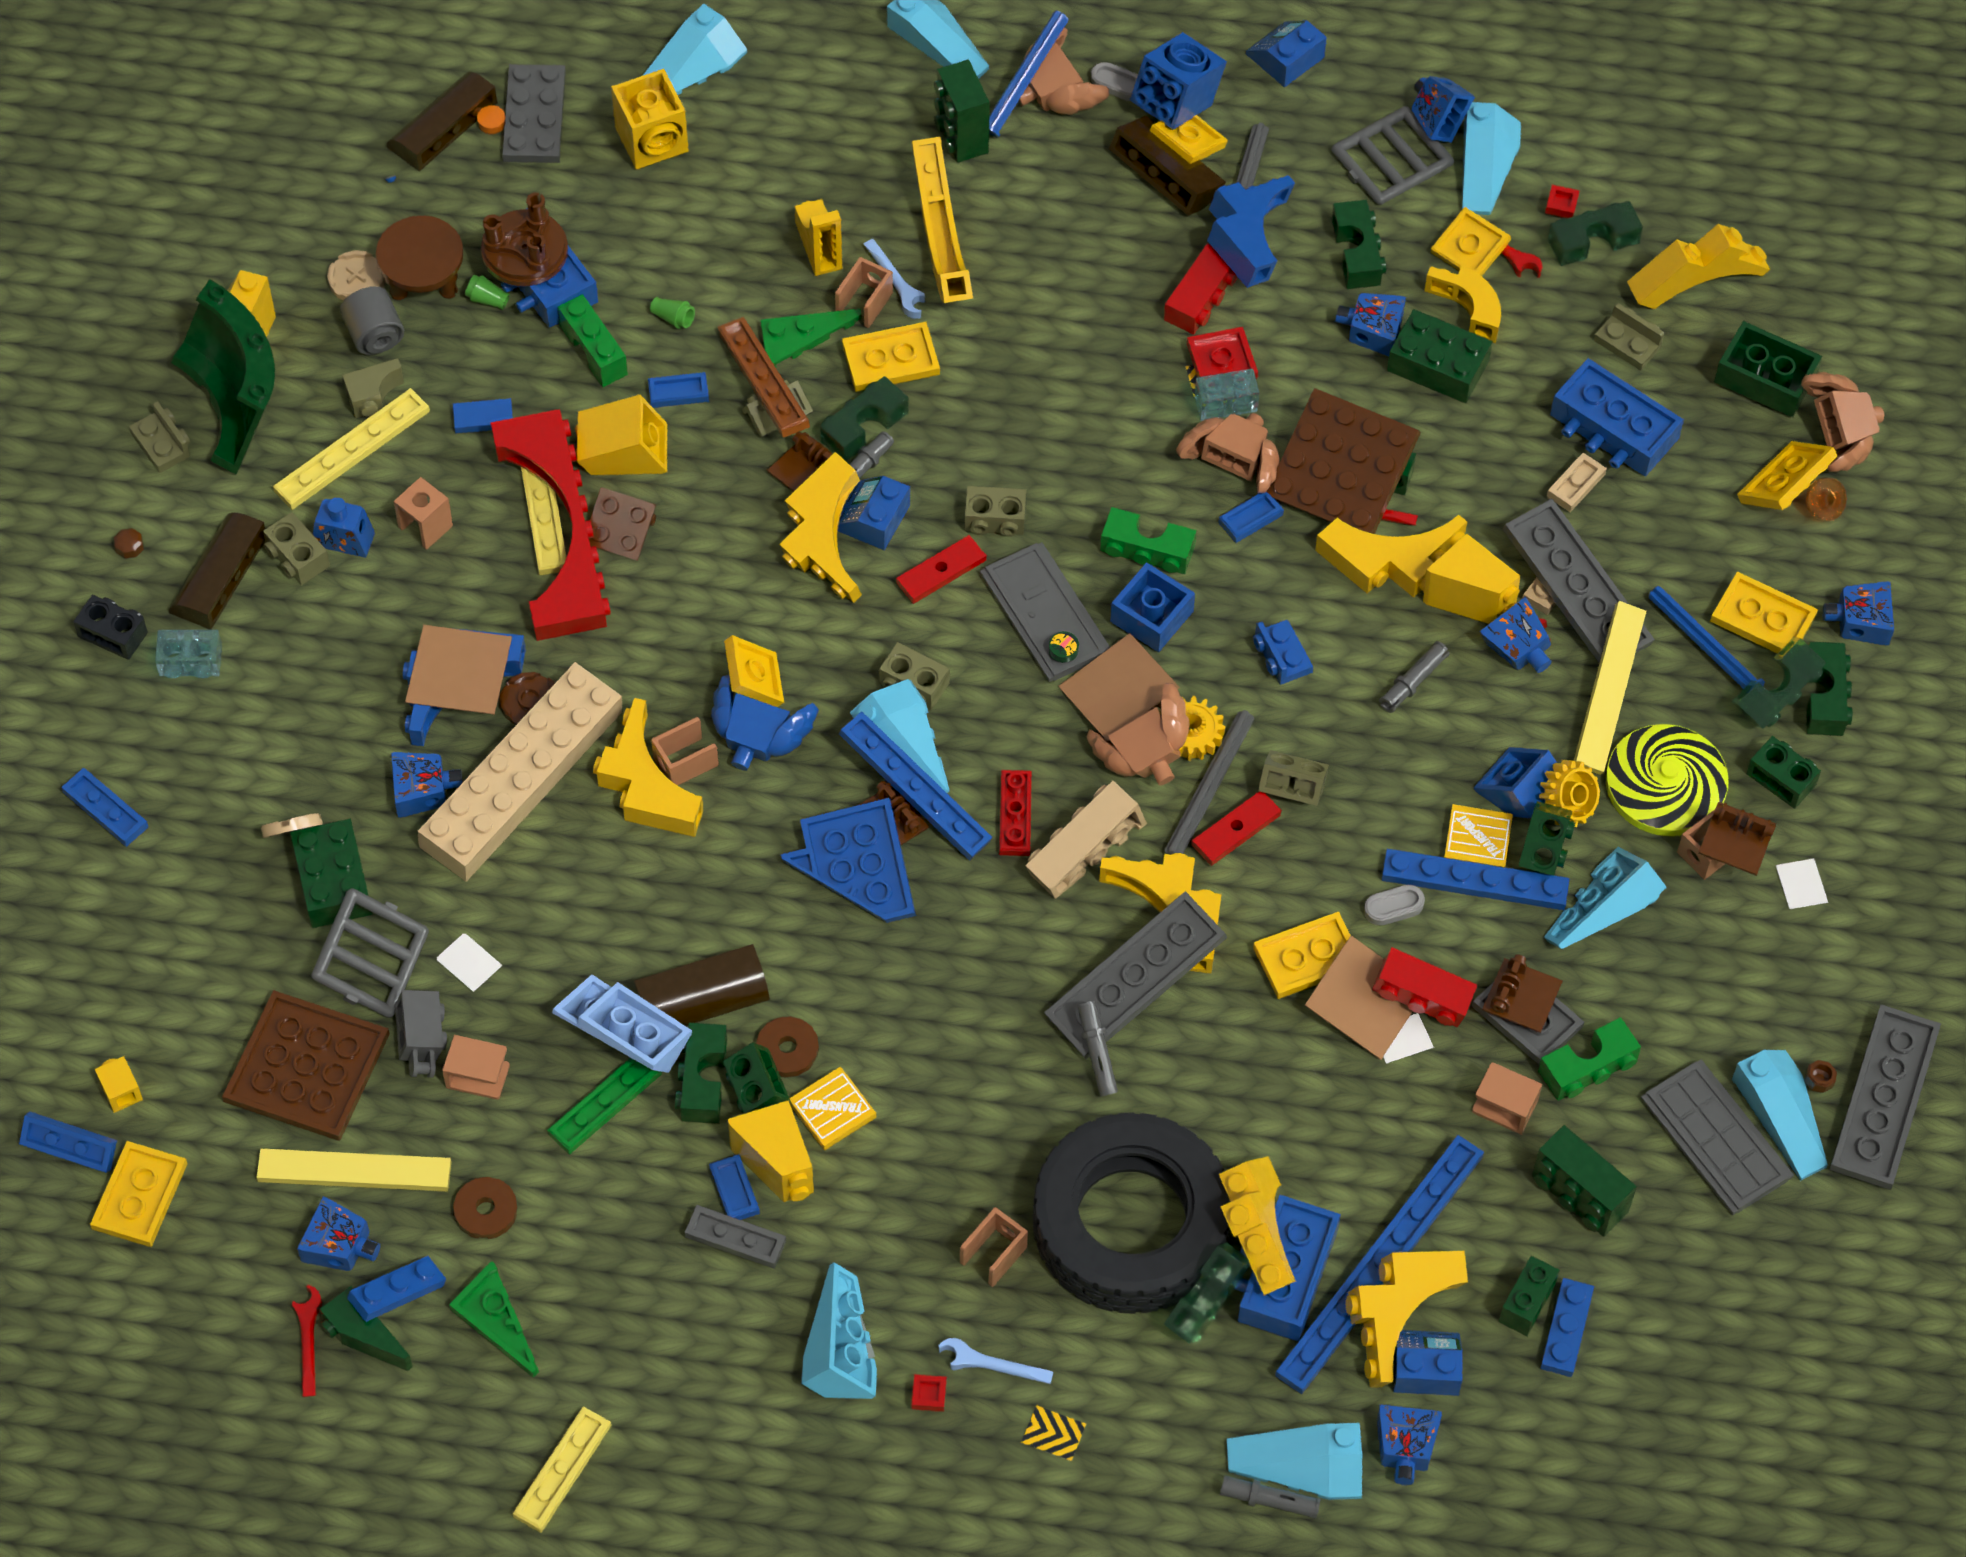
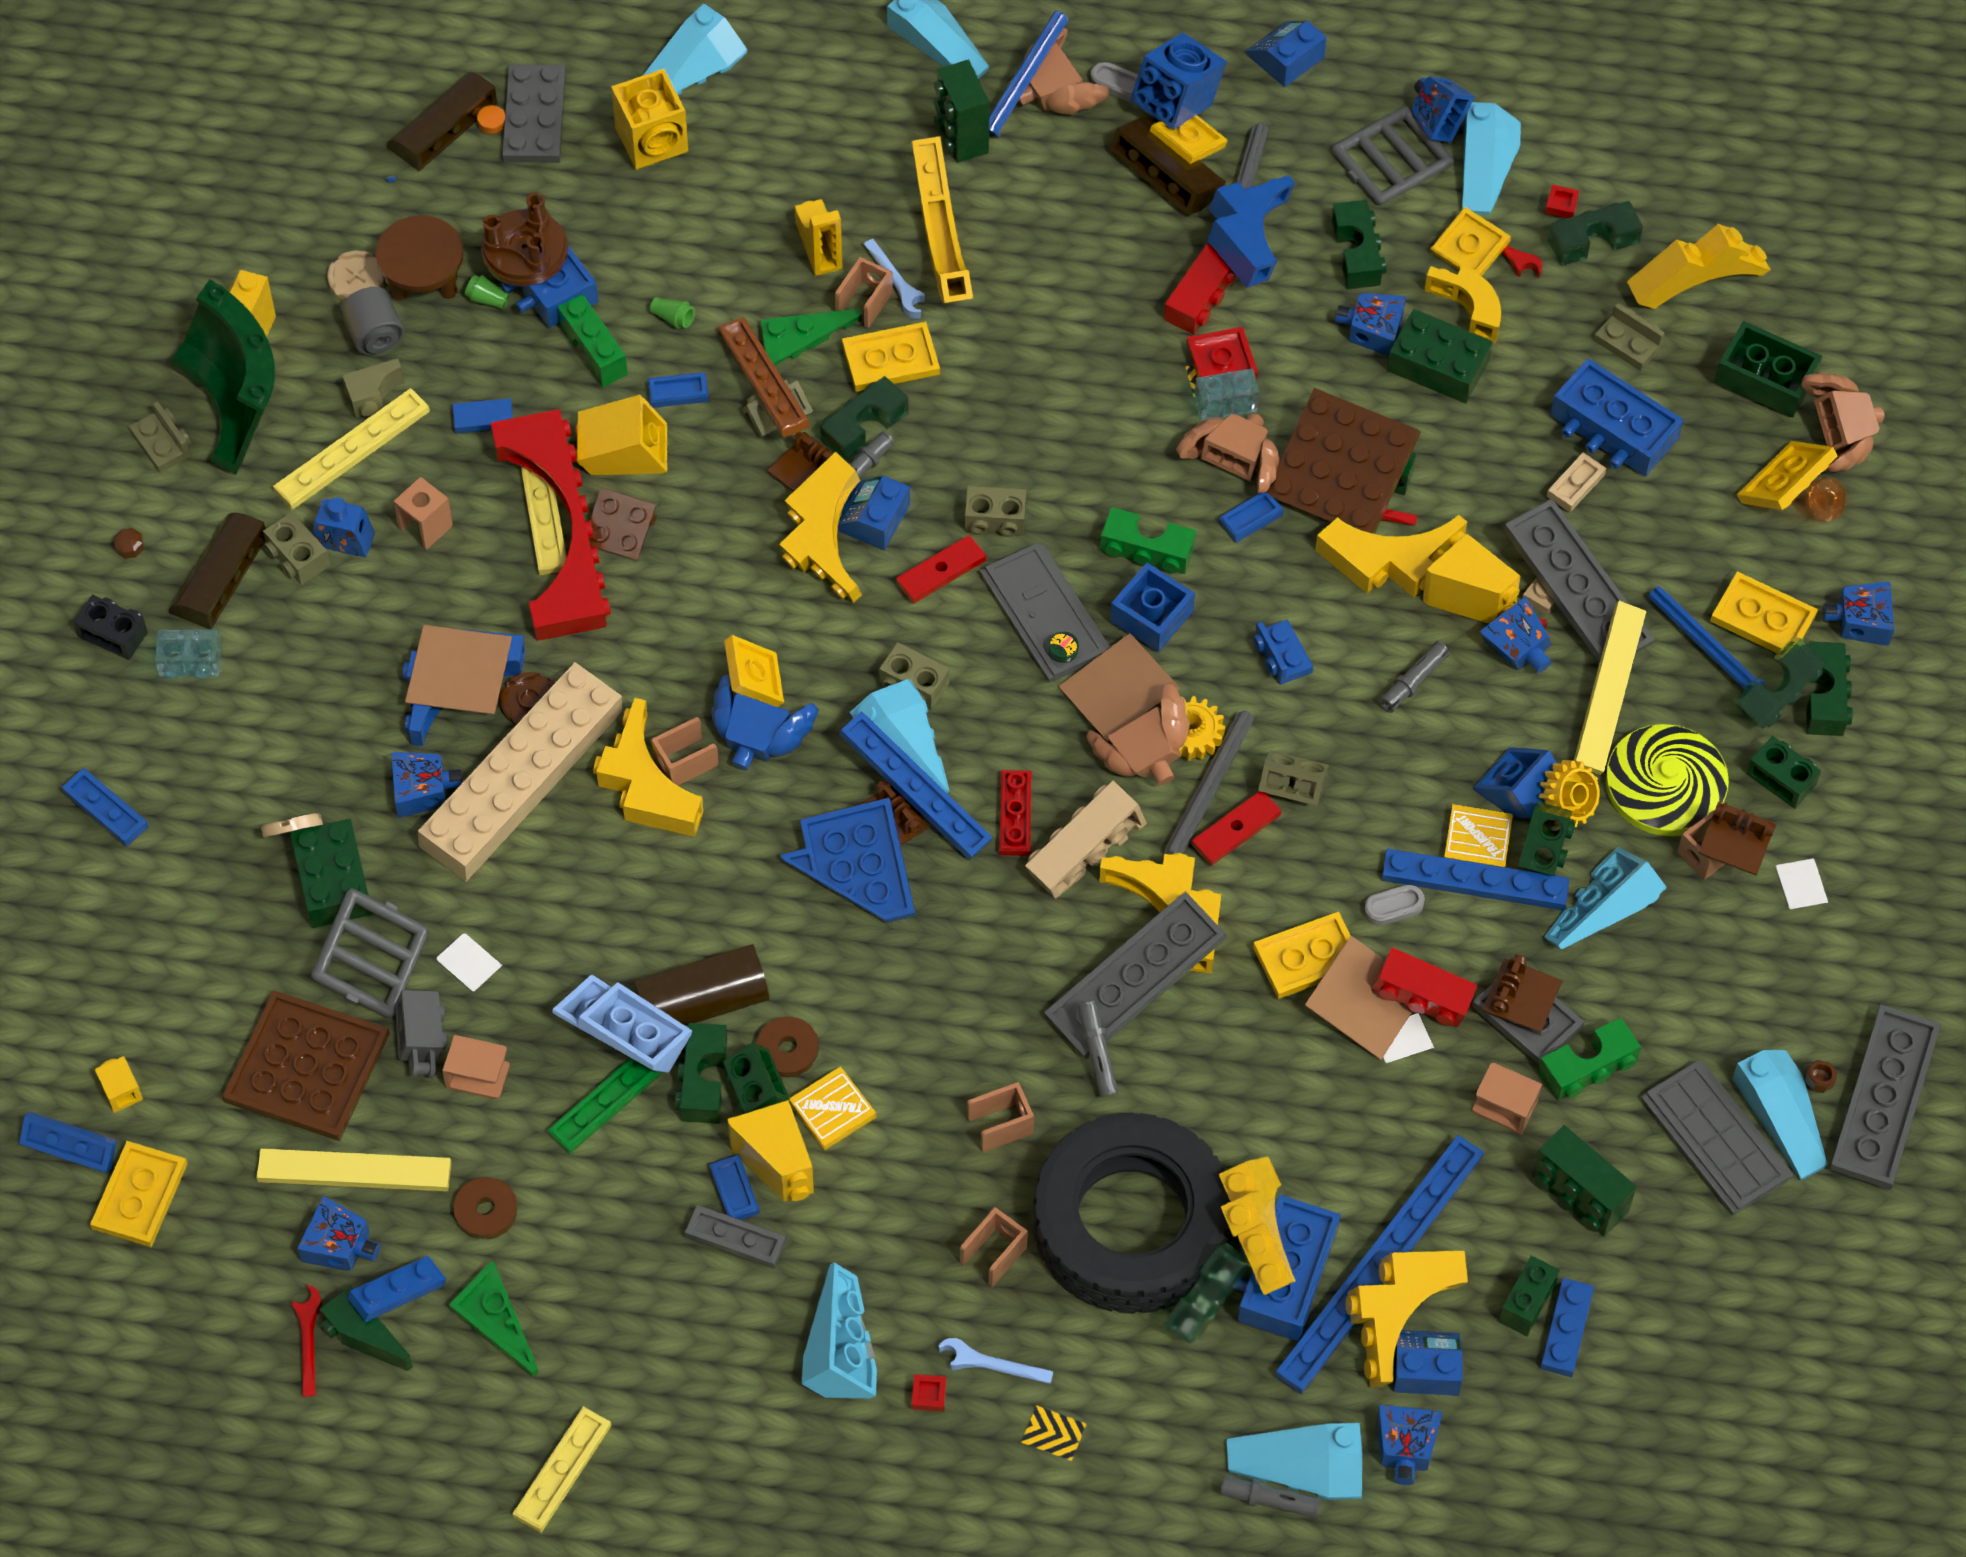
(997, 1101): none -> nougat piece

